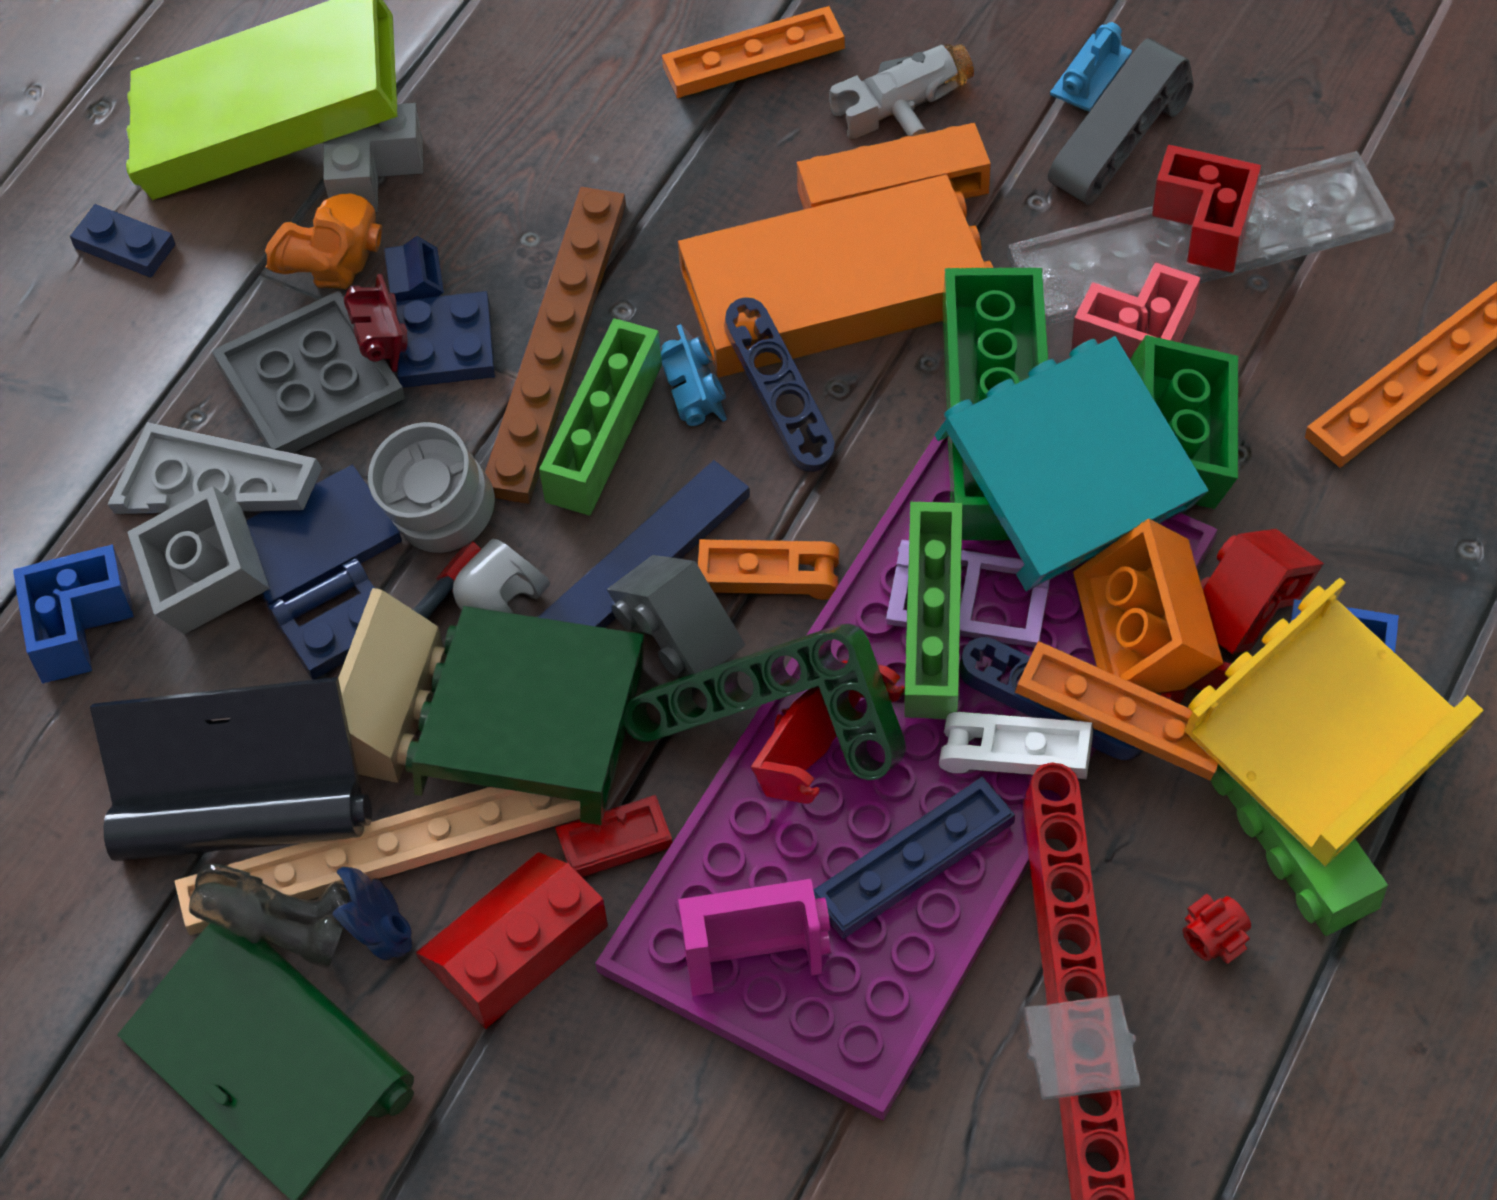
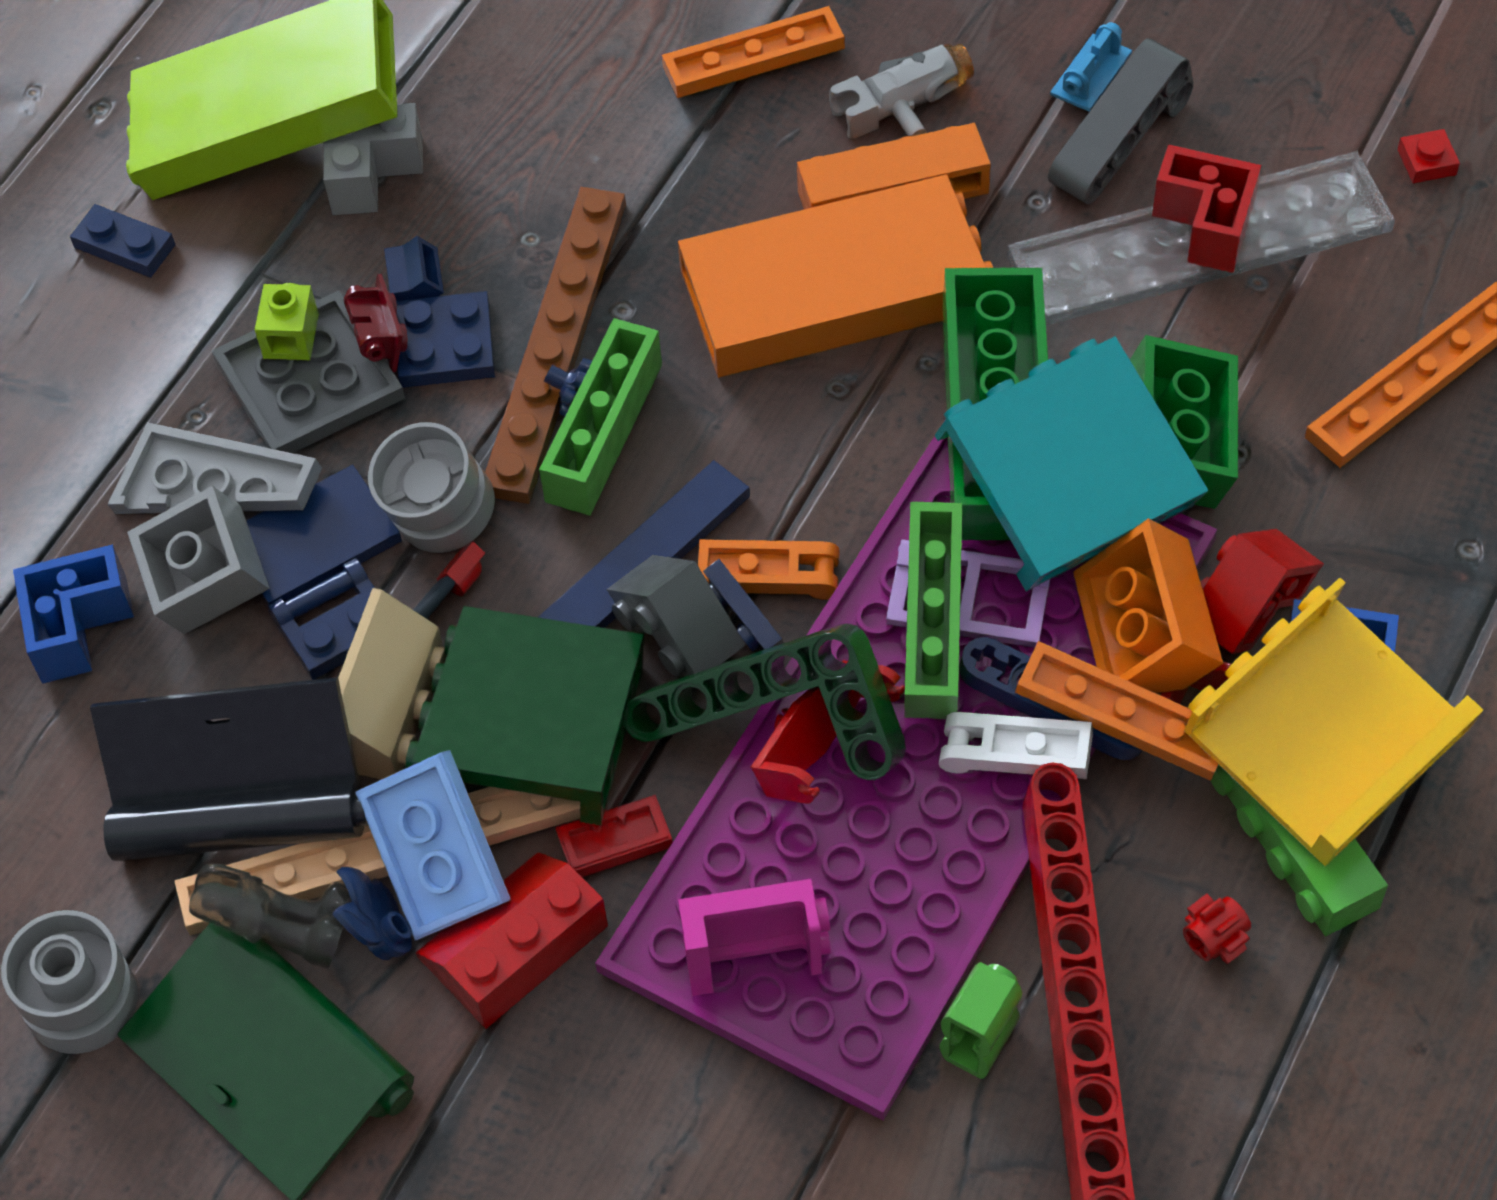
(69, 981): none -> light grey wheel
(286, 321): none -> lime brick
(333, 247): orange head -> none
(432, 845): none -> light blue tile
(493, 580): light grey helmet -> none
(567, 383): none -> dark blue plant
(702, 392): dark azure hinge -> none
(754, 626): none -> dark blue plate
(784, 382): dark blue beam -> none
(914, 856): dark blue tile -> none
(981, 1019): none -> bright green brick
(1081, 1047): clear piece -> none
(1159, 310): coral brick -> none
(1428, 156): none -> red plate

